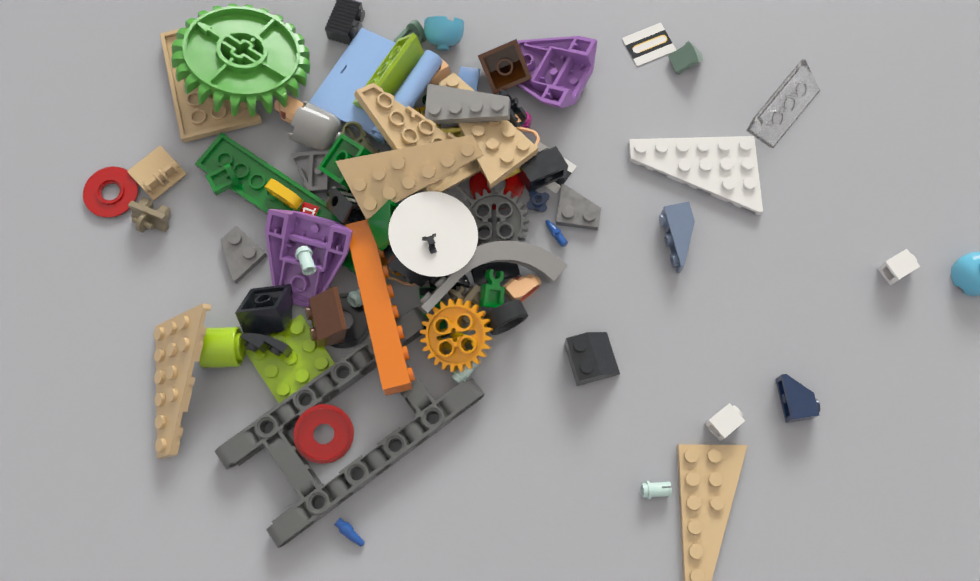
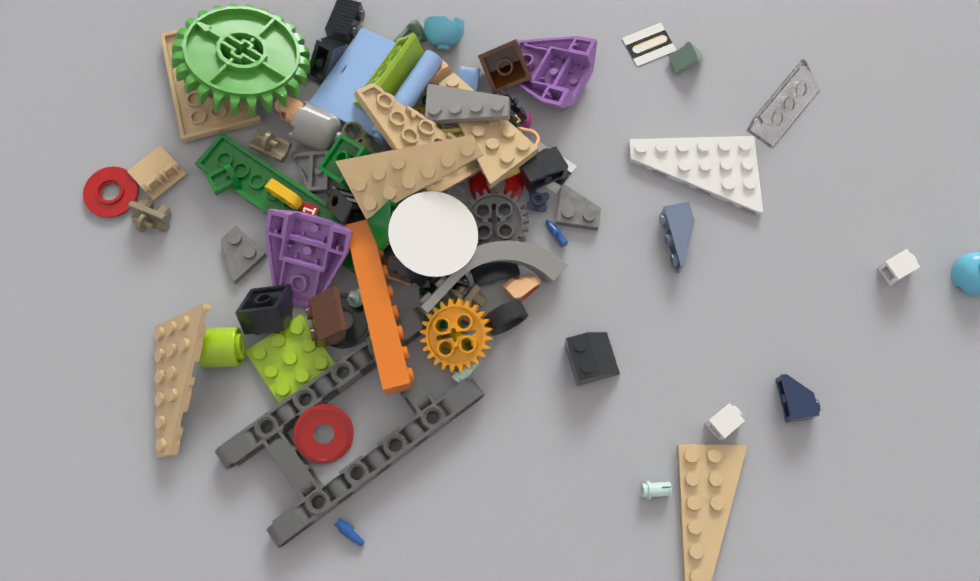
(262, 343): black slope -> none
(270, 145): none -> dark tan hips
(304, 256): light aqua pin -> none
(324, 57): none -> black slope
(430, 239): black piece -> none
(492, 293): green plate -> none

